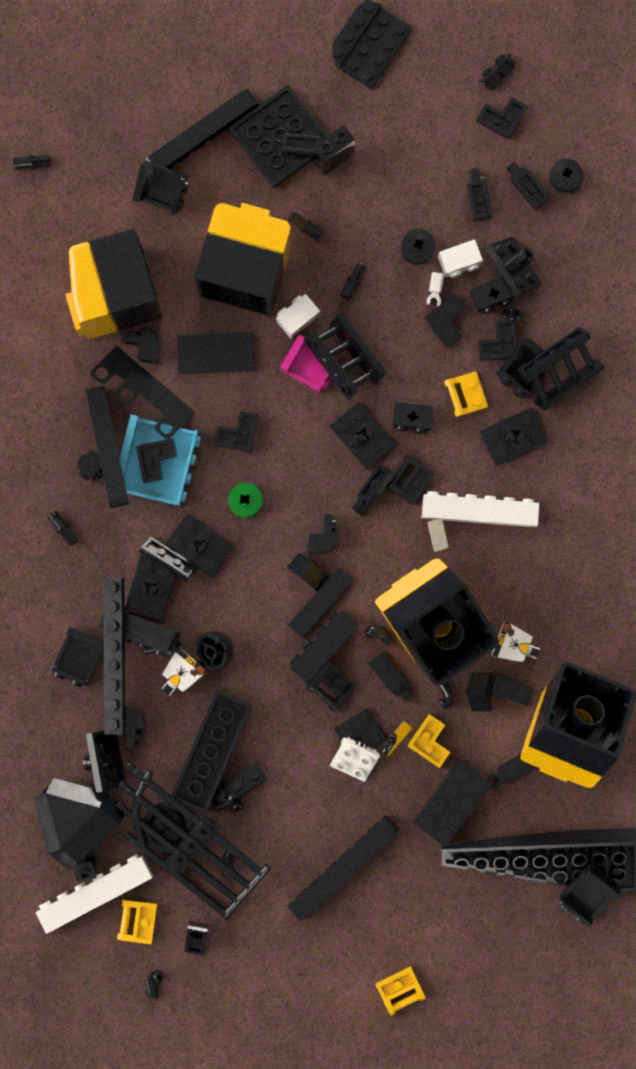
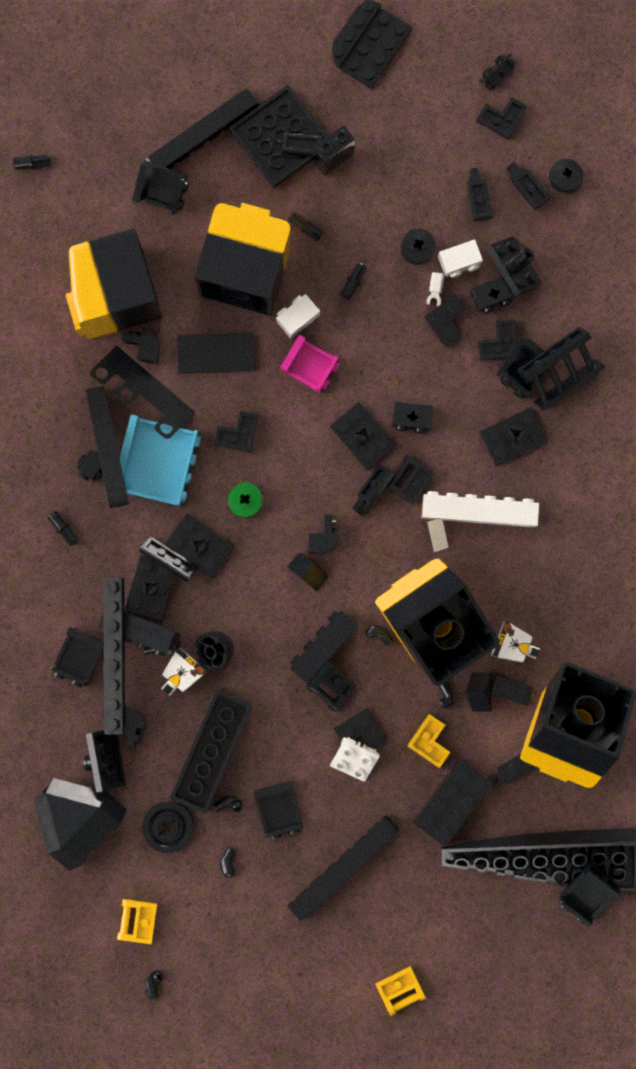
(86, 870): black bracket -> none
(94, 894): white brick -> none
(151, 455): black plate -> none
(191, 845): black piece -> none
(196, 938): black slope -> none
(241, 784): black hinge -> none
(278, 810): none -> black panel
(320, 602): black tile -> none
(358, 349): black fence -> none
(390, 676): black hinge -> none
(396, 738): sticker -> none
(472, 393): yellow plate -> none
(511, 314): black plant -> none

